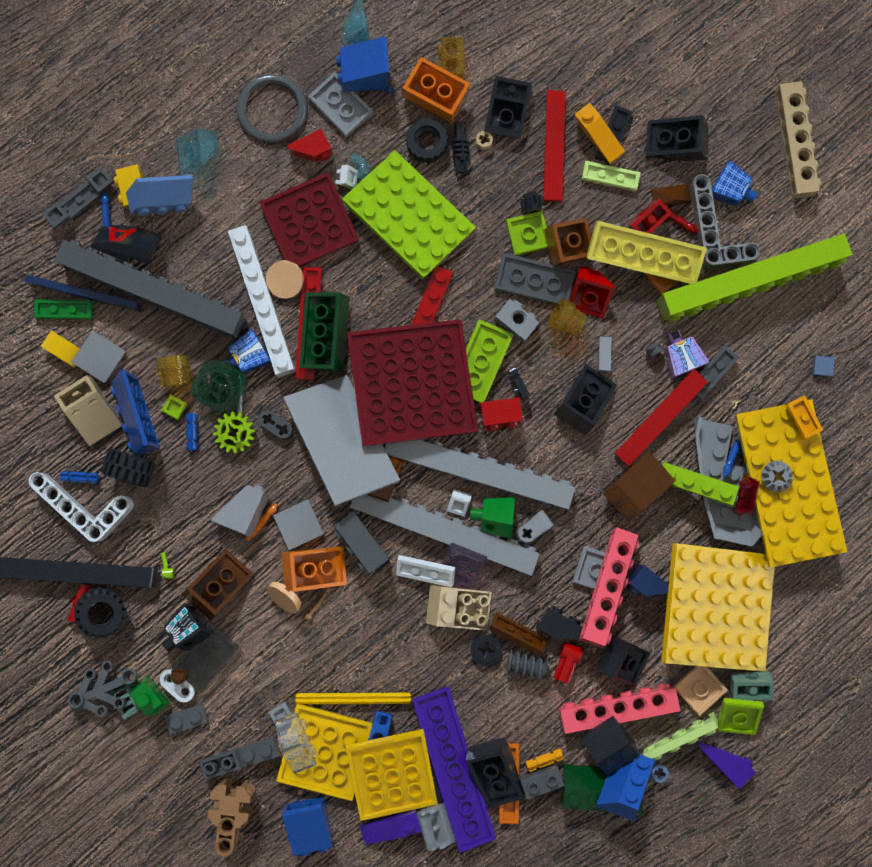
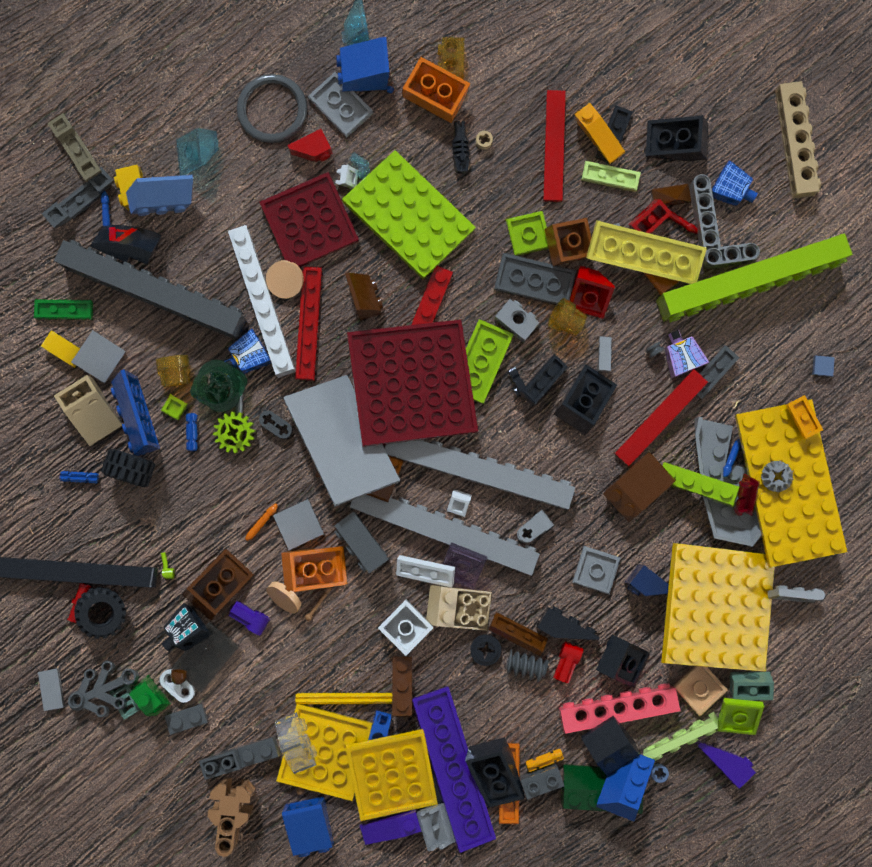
(51, 689): none -> light grey tile
(74, 147): none -> dark tan slope
(78, 510): white beam -> none
(83, 293): dark blue tile -> none
(243, 510): light grey slope -> none
(253, 620): none -> dark purple piece
(280, 711): light grey tile -> none
(324, 331): dark green slope -> none
(364, 295): none -> reddish brown slope
(402, 687): none -> reddish brown plate
(405, 627): none -> white slope
(420, 127): black tyre -> none
(495, 516): green torso -> none
(501, 413): red brick -> none
(508, 107): black slope -> none
(531, 202): black gear -> none
(543, 380): none -> black tile
(589, 632): coral brick -> none
(797, 594): none -> light grey hinge

